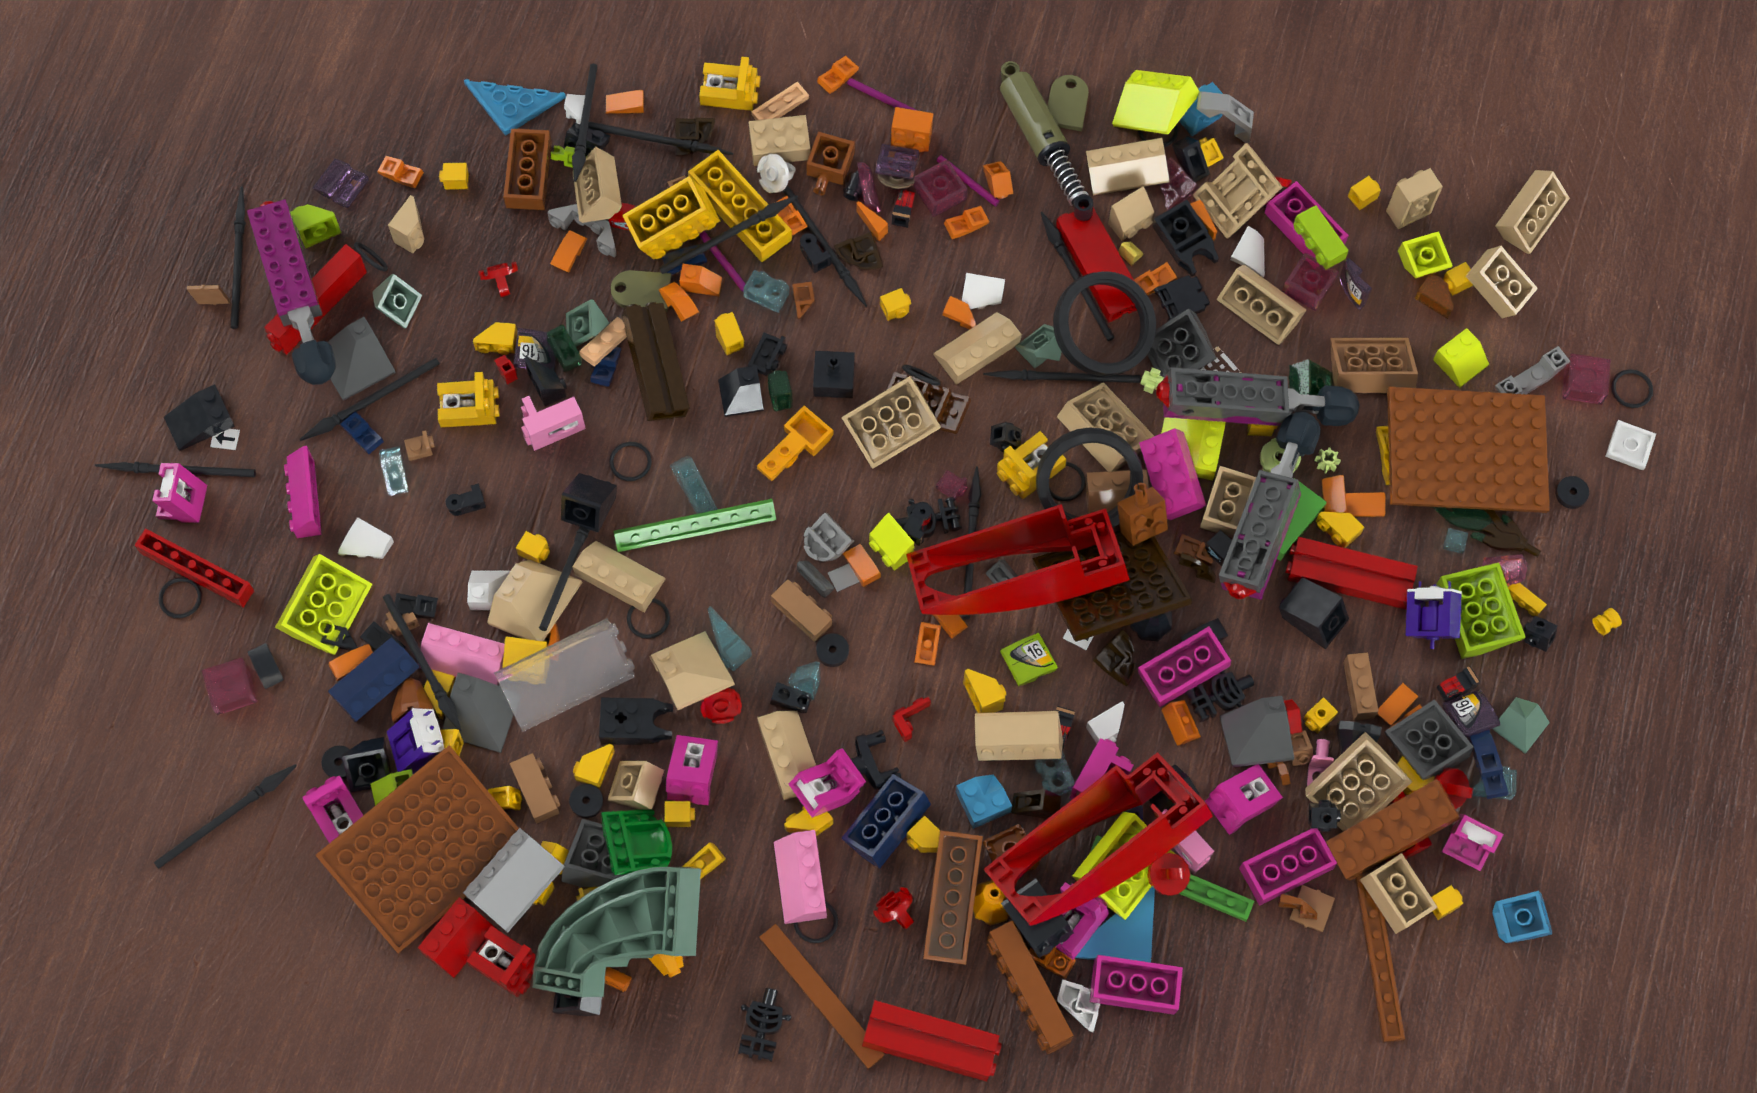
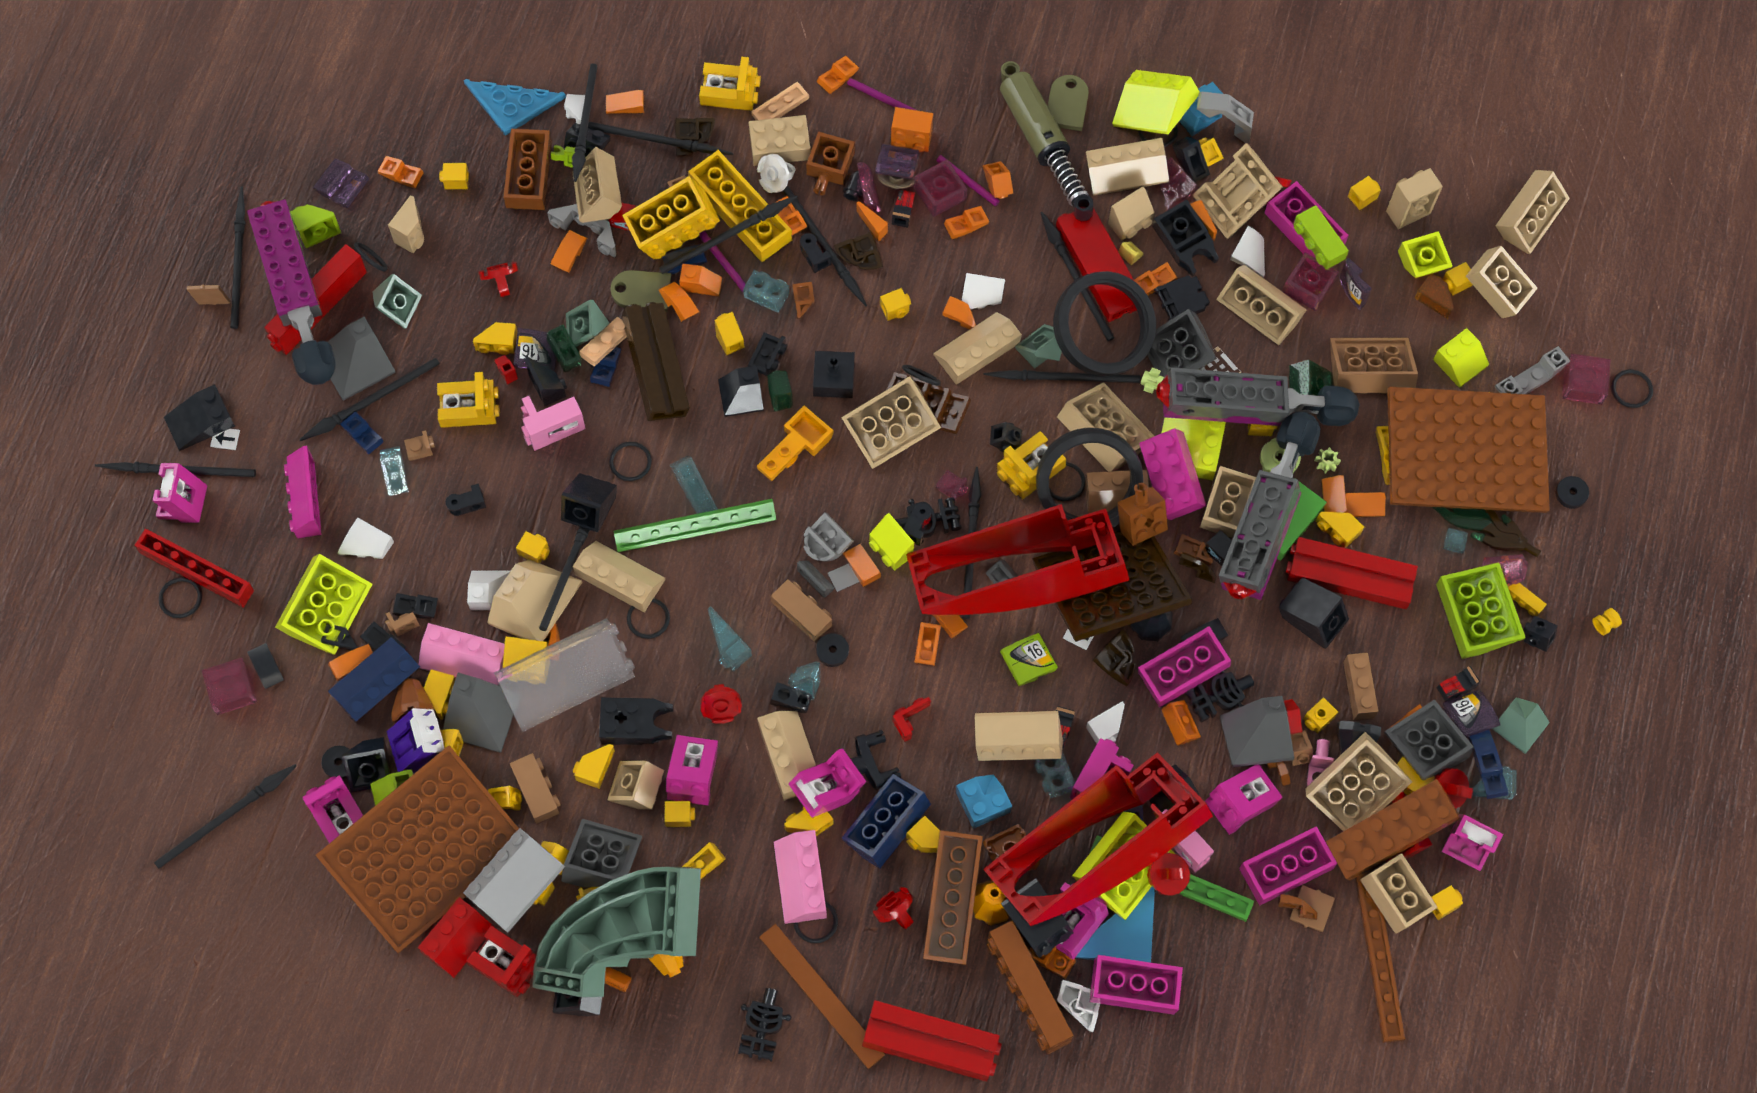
(445, 703): black piece -> none
(586, 810): black piece -> none
(636, 840): green slope -> none
(692, 670): tan slope -> none
(984, 692): yellow slope -> none
(1036, 803): dark brown slope -> none
(1323, 815): black brick -> none
(1397, 704): orange slope -> none
(1436, 620): dark purple piece -> none
(1521, 918): dark azure slope -> none
(1630, 445): white tile -> none

